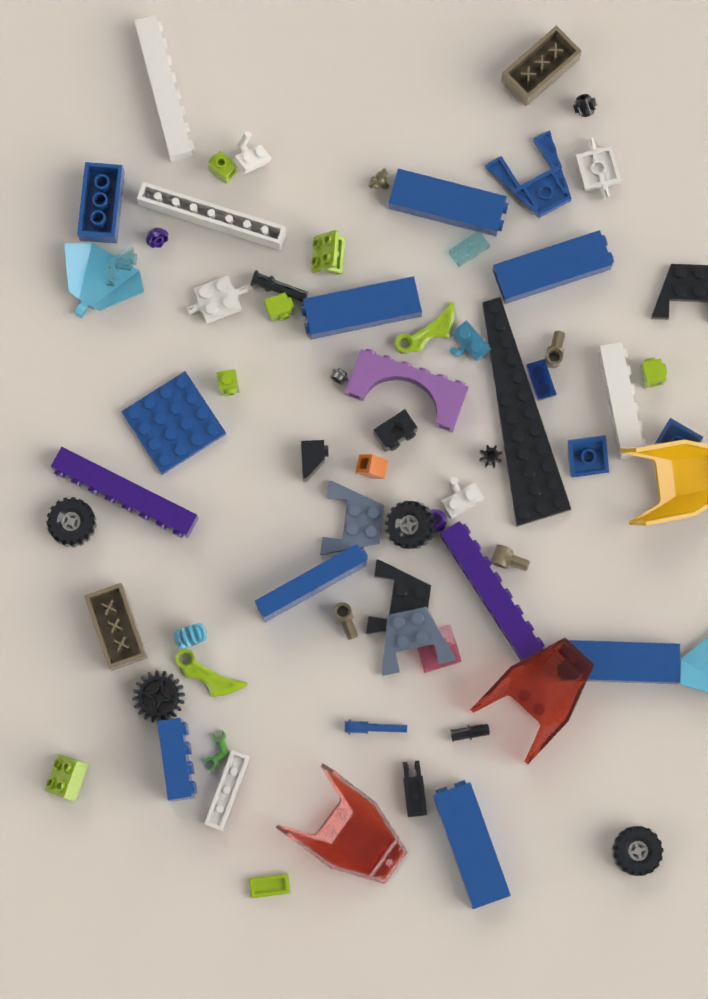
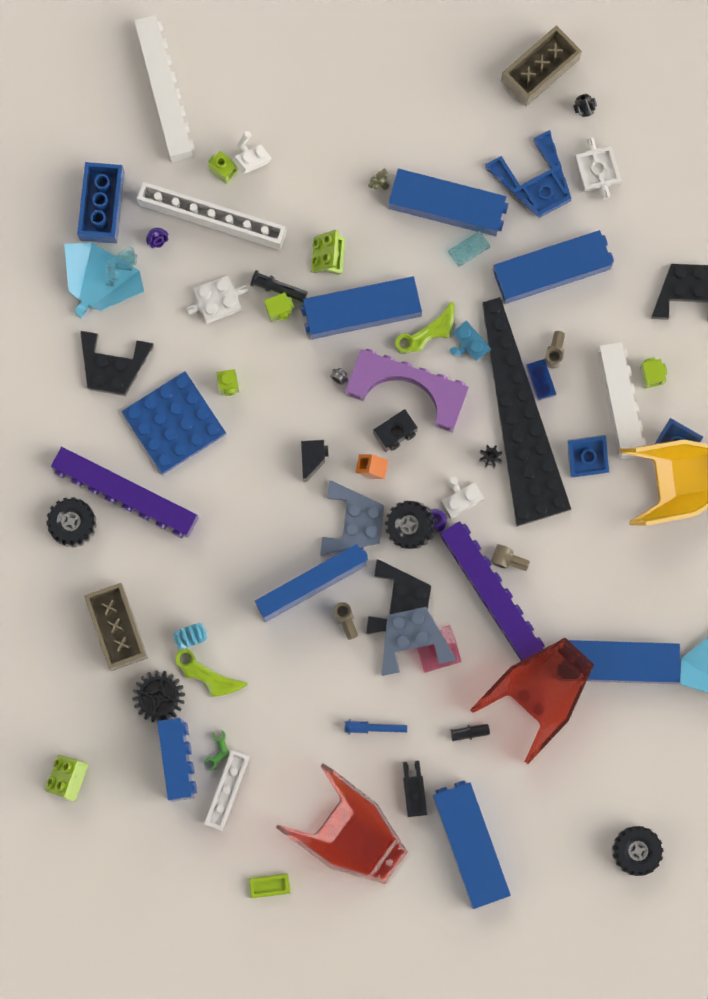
(109, 372): none -> black wing

